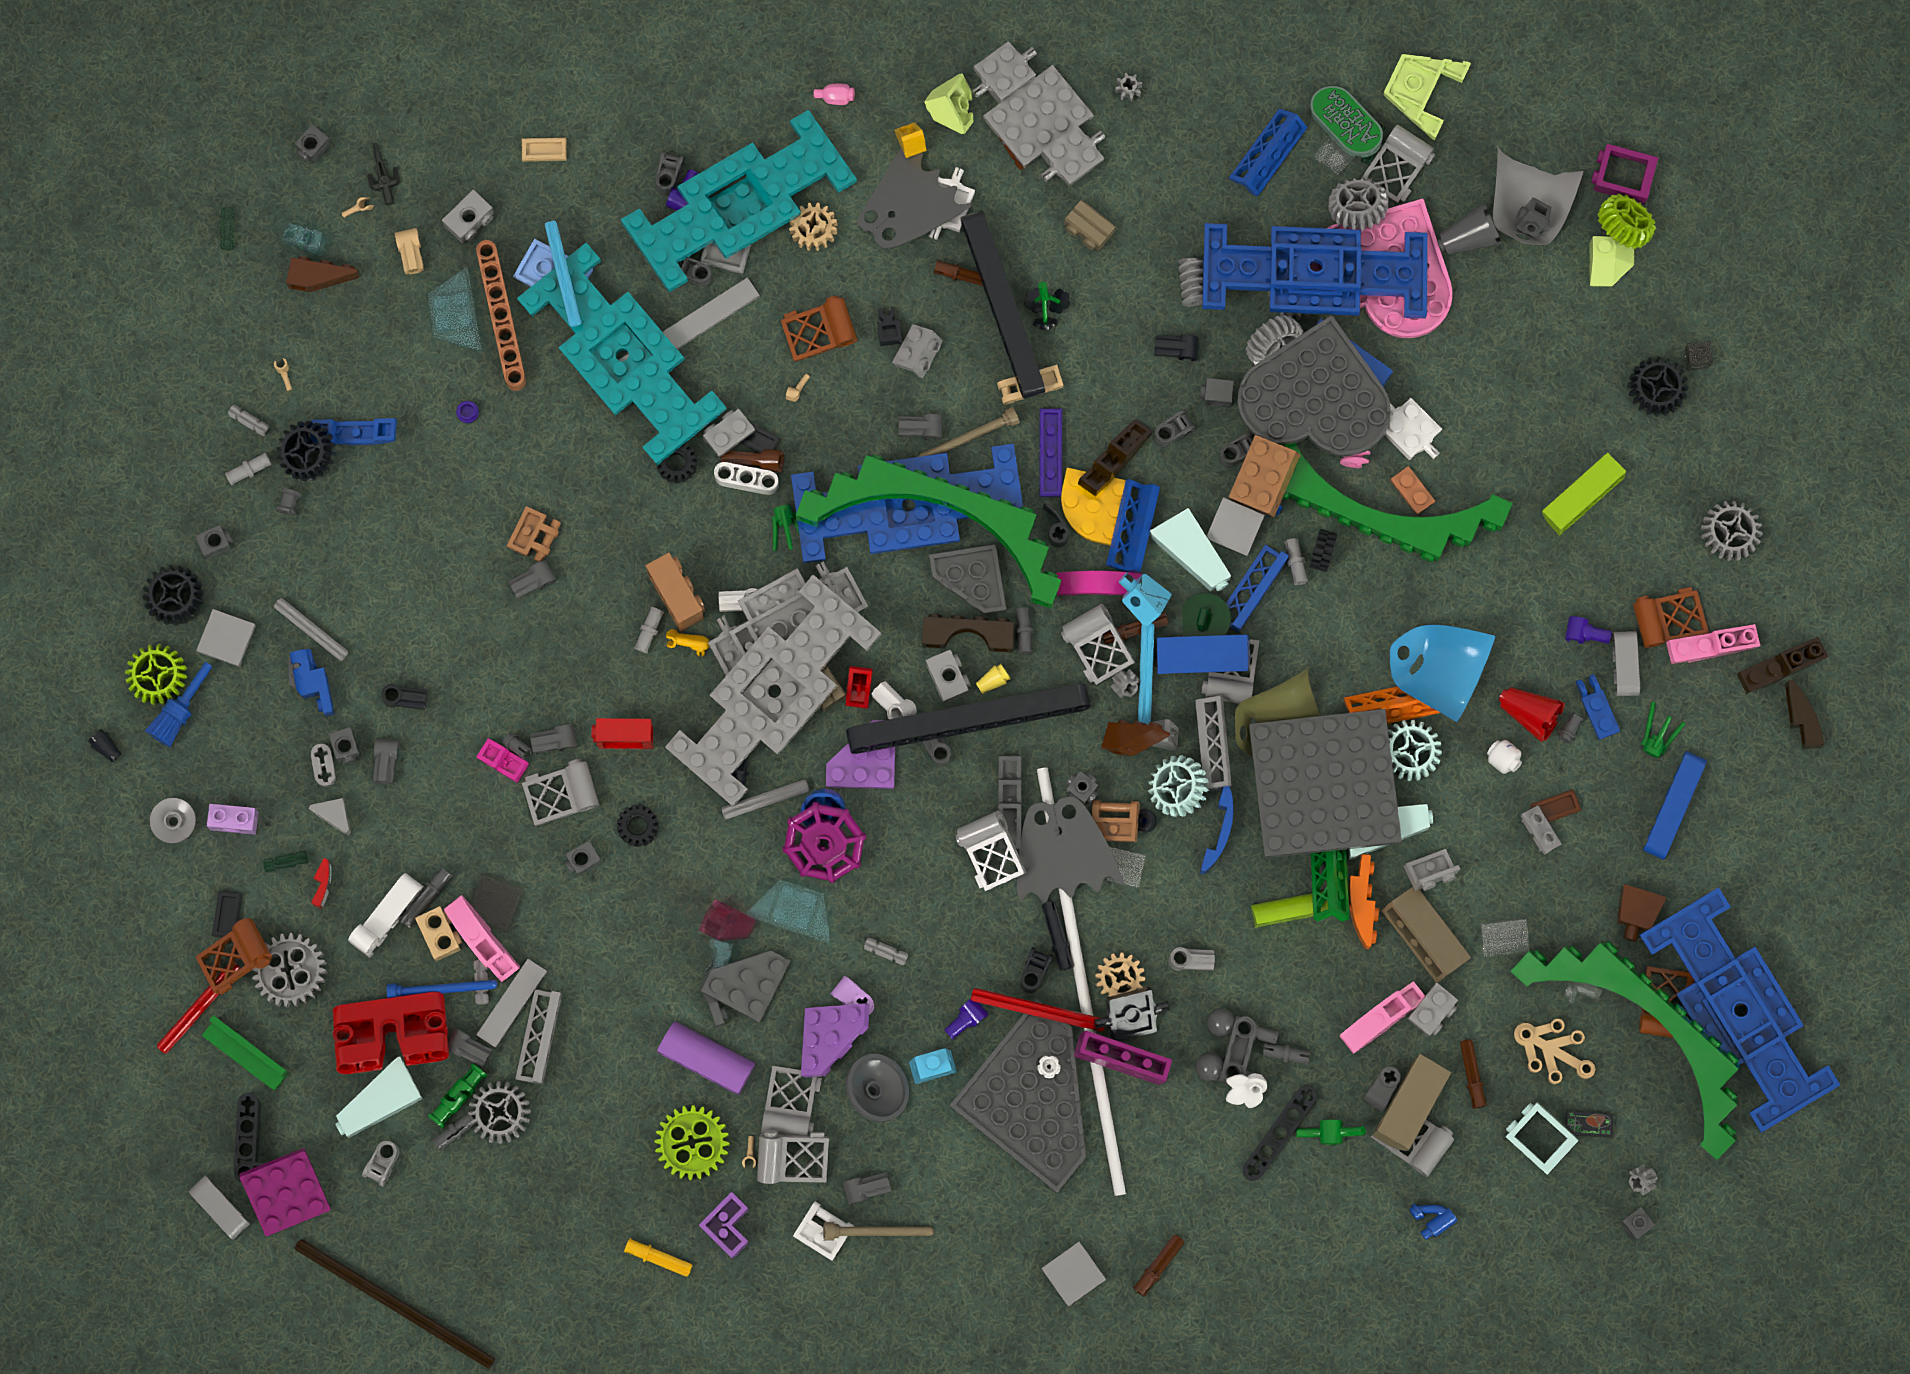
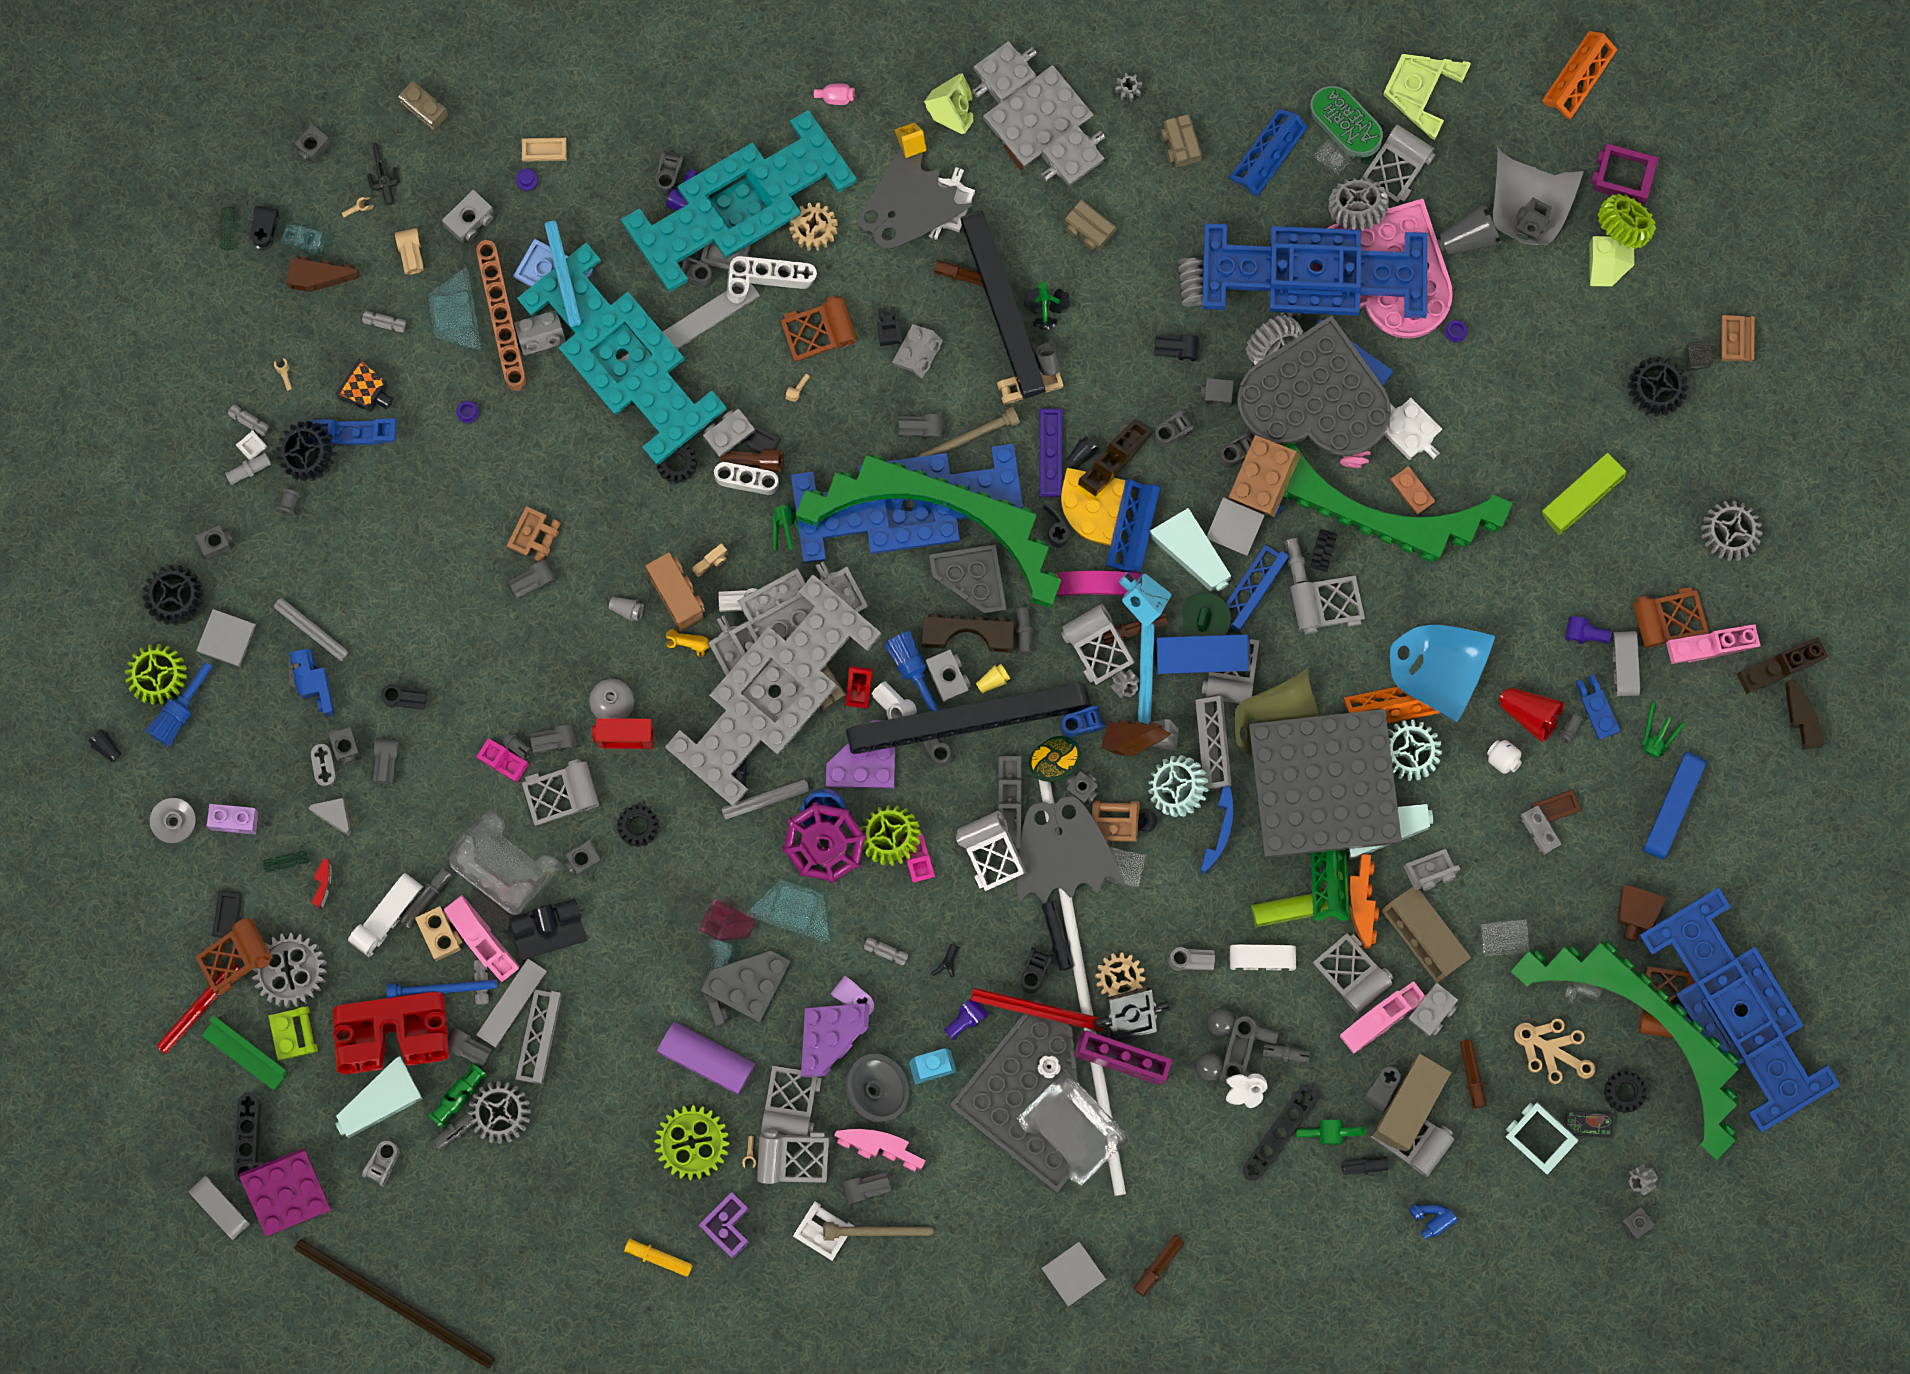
(251, 445): none -> white tile
(264, 224): none -> black piece
(285, 1033): none -> lime plate
(364, 388): none -> black torso
(384, 321): none -> light grey axle
(423, 106): none -> dark tan brick
(499, 866): none -> clear windscreen
(526, 179): none -> dark purple plate
(539, 332): none -> light grey bracket
(547, 929): none -> black panel
(620, 698): none -> light grey cylinder
(628, 608): none -> light grey cone
(648, 630): light grey pin -> none
(715, 557): none -> tan plate
(771, 278): none -> white beam
(871, 1142): none -> bright pink slope
(898, 832): none -> lime gear
(910, 664): none -> blue piece
(919, 863): none -> dark pink slope
(948, 961): none -> black bar
(1046, 357): none -> dark grey piece
(1055, 759): none -> shield
(1074, 1127): none -> clear windscreen
(1082, 452): none -> black cone
(1087, 722): none -> blue piece
(1181, 141): none -> dark tan brick
(1263, 956): none -> white beam
(1309, 606): none -> light grey piece
(1365, 1165): none -> black axle
(1368, 984): none -> light grey piece
(1456, 331): none -> dark purple plate
(1578, 69): none -> orange fence
(1639, 1091): none -> black tyre
(1737, 338): none -> medium nougat plate

